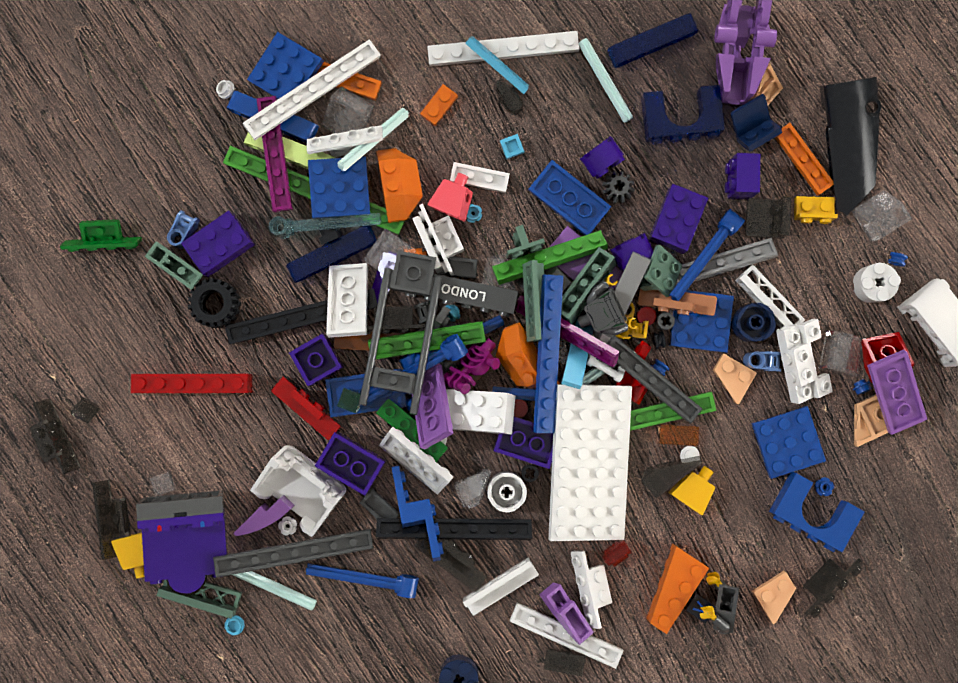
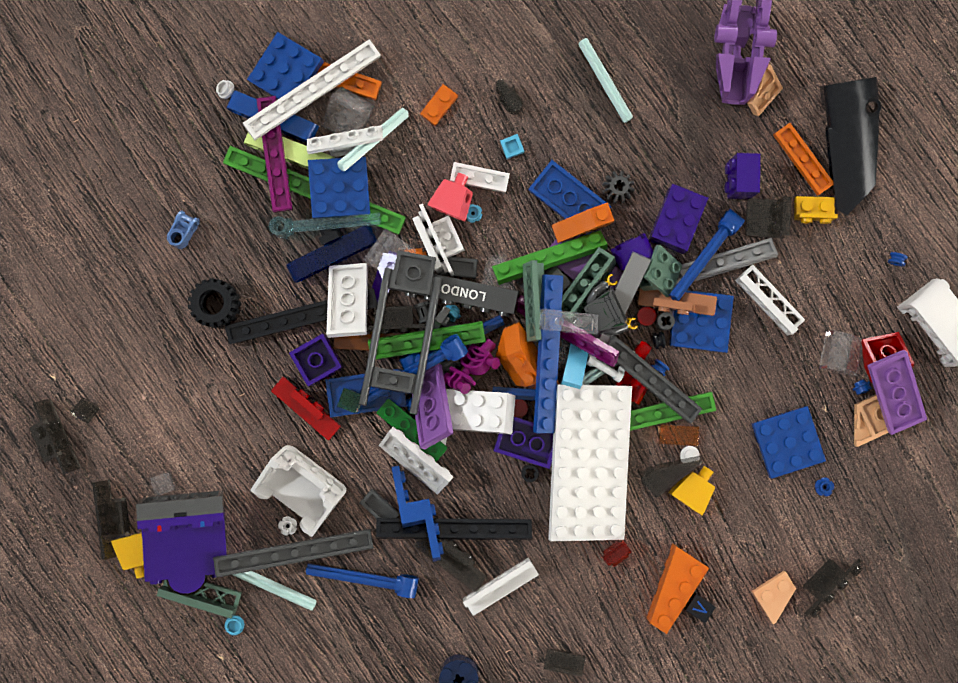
(100, 234): green bracket -> none
(173, 265): sand green slope -> none
(191, 383): red brick -> none
(218, 244): dark purple brick -> none
(265, 516): medium lavender slope -> none
(350, 463): dark purple brick -> none
(399, 183): orange wedge -> none
(472, 487): clear slope -> none
(497, 64): medium azure tile -> none
(505, 48): white plate -> none
(514, 498): white brick -> none
(520, 239): sand green bracket -> none
(553, 630): white tile -> none
(566, 612): medium lavender slope -> none
(568, 322): none -> clear tile
(583, 223): none -> orange slope
(592, 587): white bracket -> none
(601, 157): dark purple brick -> none
(636, 333): yellow piece -> none
(652, 40): clear blue beam -> none
(660, 128): clear blue arch -> none
(726, 605): dark grey torso -> none
(734, 376): light nougat wing -> none
(753, 124): dark blue bracket -> none
(764, 322): dark blue brick -> none
(765, 361): medium blue piece -> none
(789, 508): blue arch -> none
(799, 361): white bracket -> none
(880, 274): white brick -> none
(881, 215): clear slope -> none

